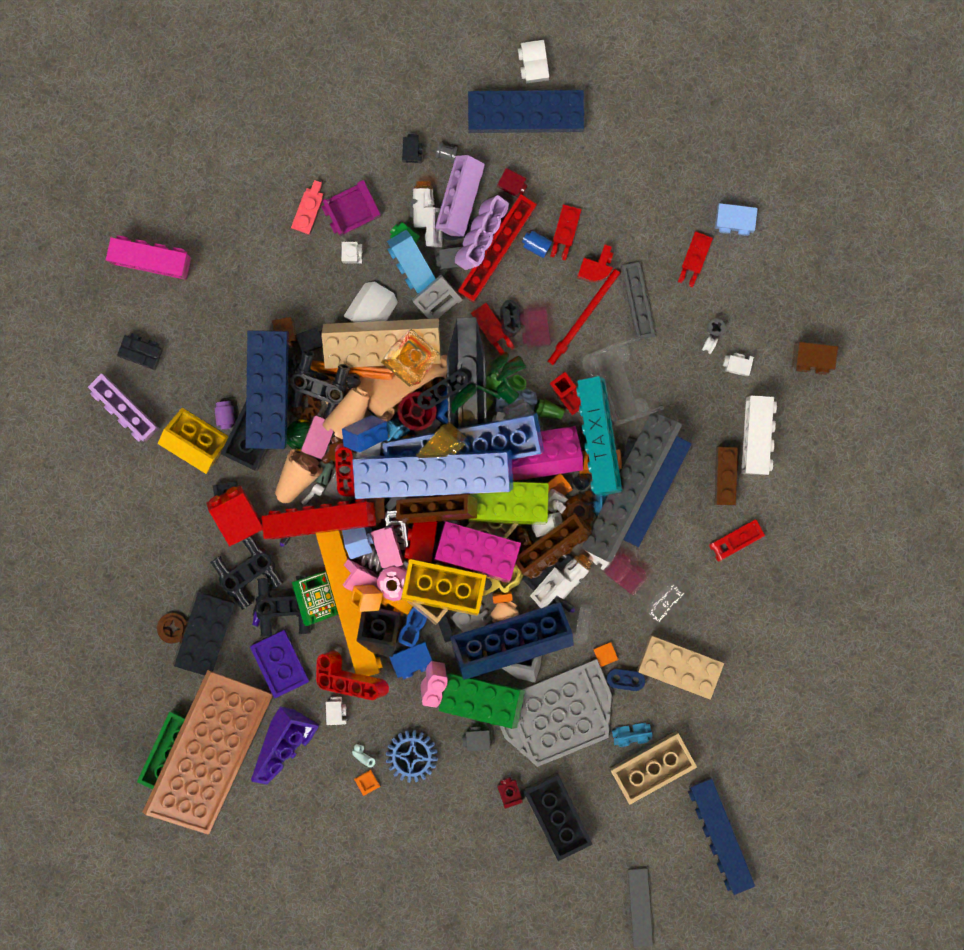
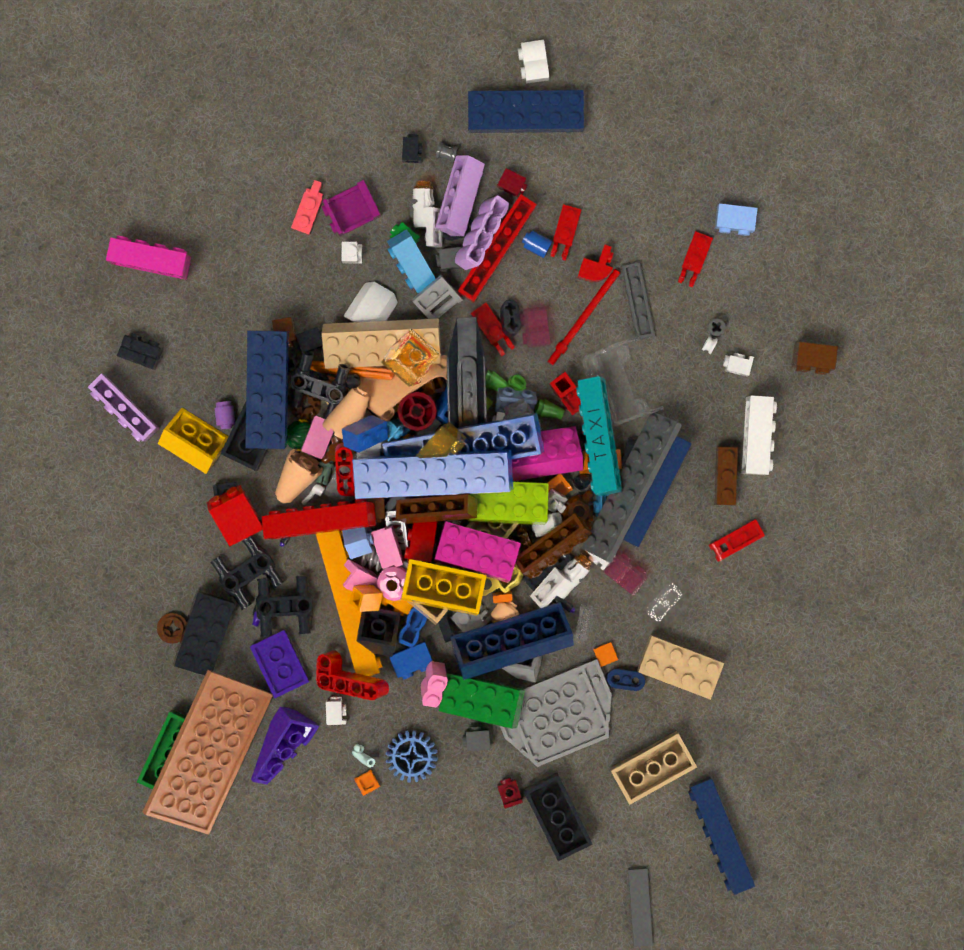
(317, 602): green container -> none
(452, 378): black beam -> none
(504, 389): dark green plant -> none
(639, 734): dark azure hinge -> none

